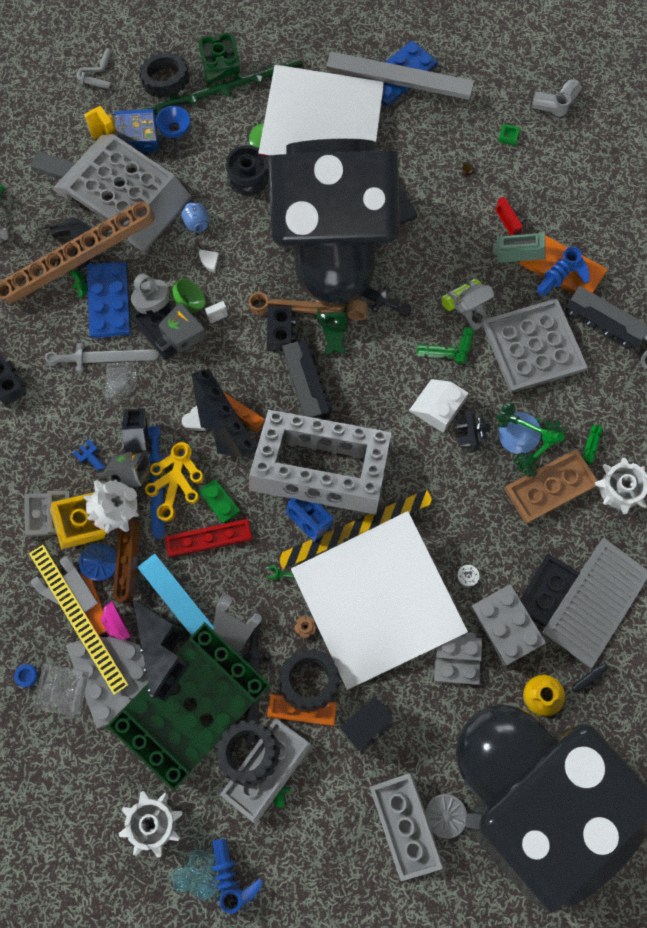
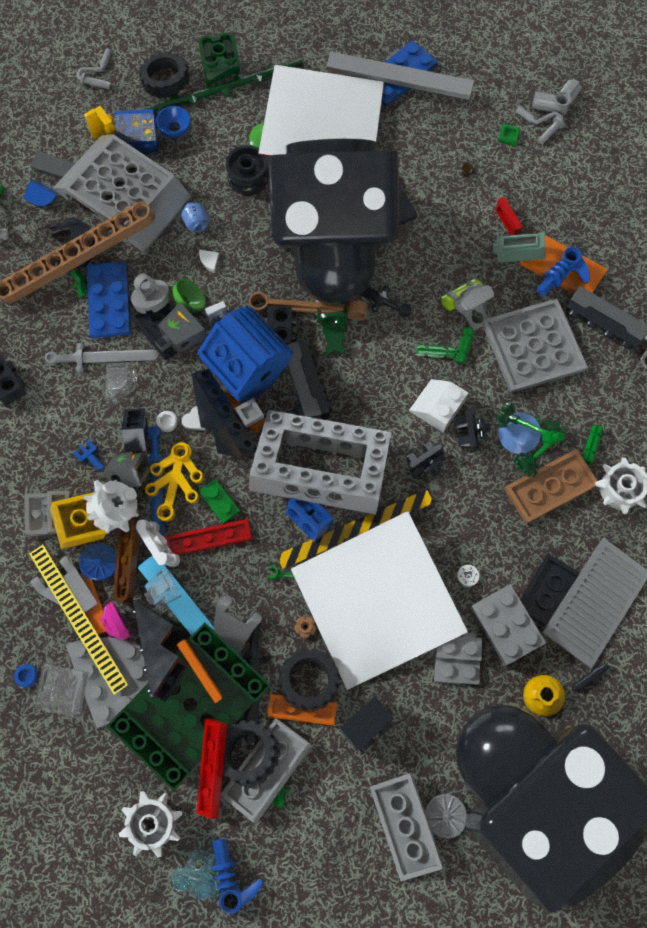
(39, 194): none -> blue brick
(156, 543): none -> white plate
(161, 589): none -> clear slope
(166, 421): none -> white tile
(200, 670): none -> orange tile
(211, 768): none -> red tile
(244, 353): none -> blue piece
(249, 413): none -> light grey tile
(427, 462): none -> black hips
(558, 122): none -> light grey piece

